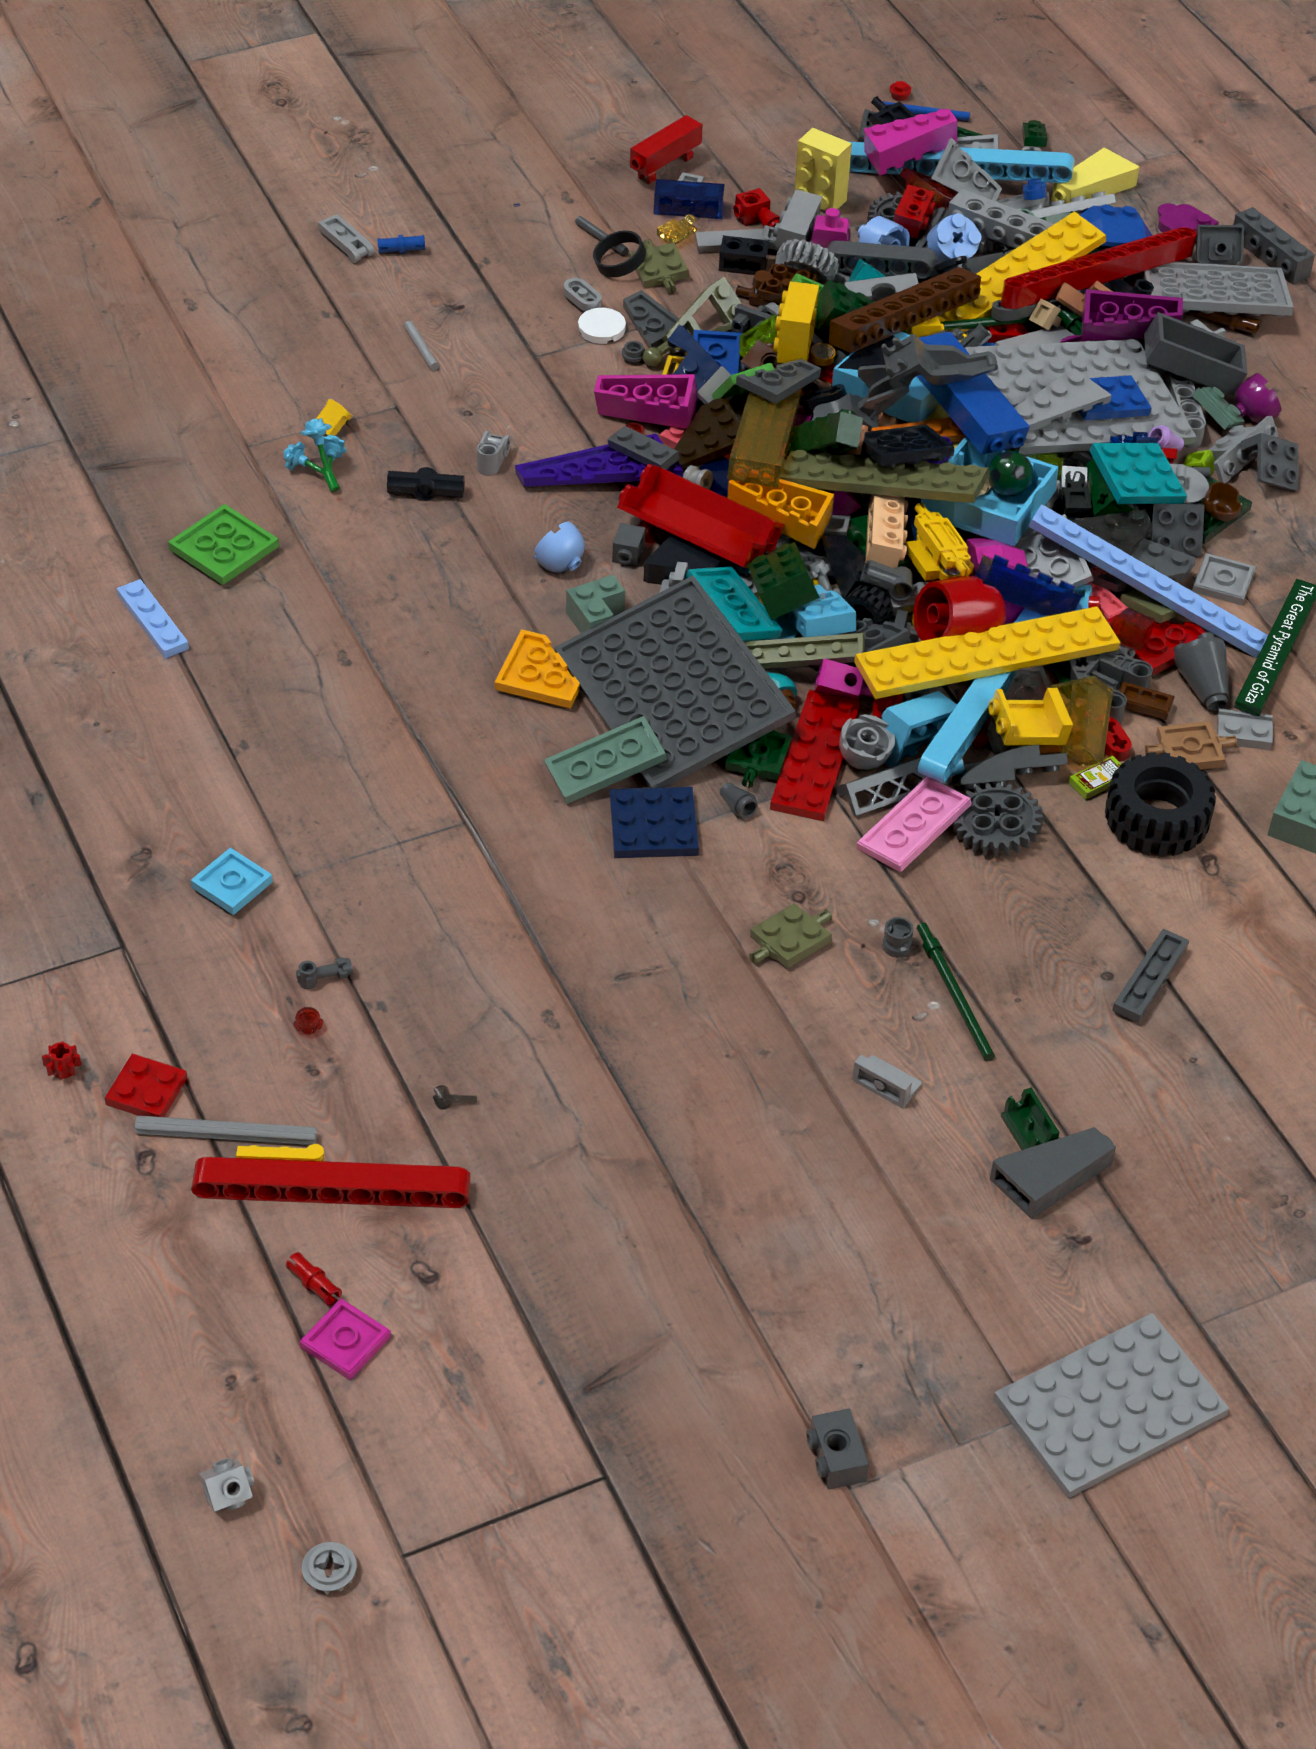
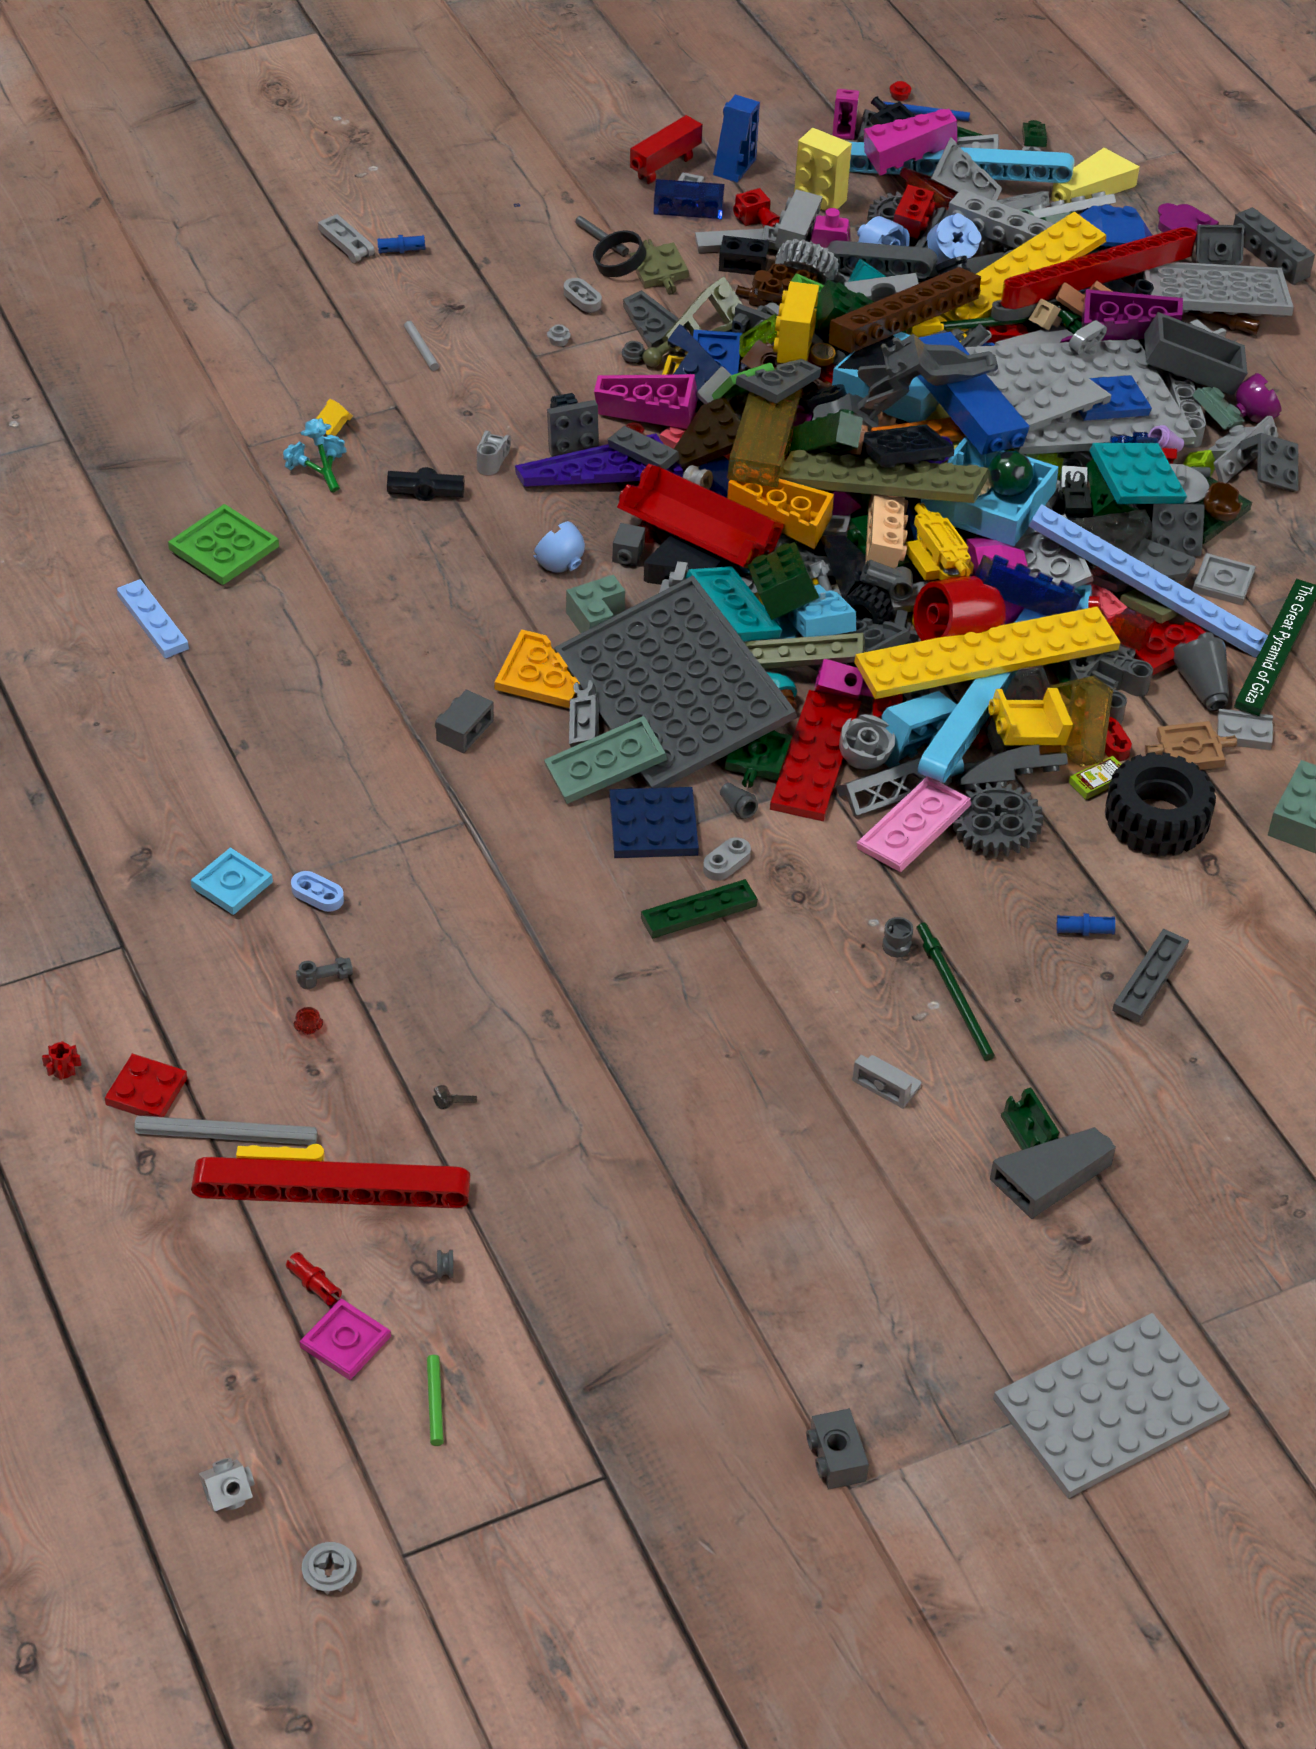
(319, 893): none -> light blue plate
(435, 1400): none -> bright green bar
(445, 1264): none -> dark grey bush
(464, 721): none -> dark grey brick
(558, 335): none -> light grey plate
(571, 425): none -> dark grey plate
(583, 715): none -> plate
(601, 325): white tile -> none
(676, 230): clear yellow plate -> none
(698, 908): none -> dark green plate
(731, 857): none -> light grey plate
(738, 138): none -> blue wedge
(790, 936): olive plate -> none
(845, 110): none -> dark pink torso
(1034, 189): blue plate -> none
(1085, 924): none -> blue pin
(1087, 337): none -> light grey beam
(1147, 700): reddish brown plate -> none

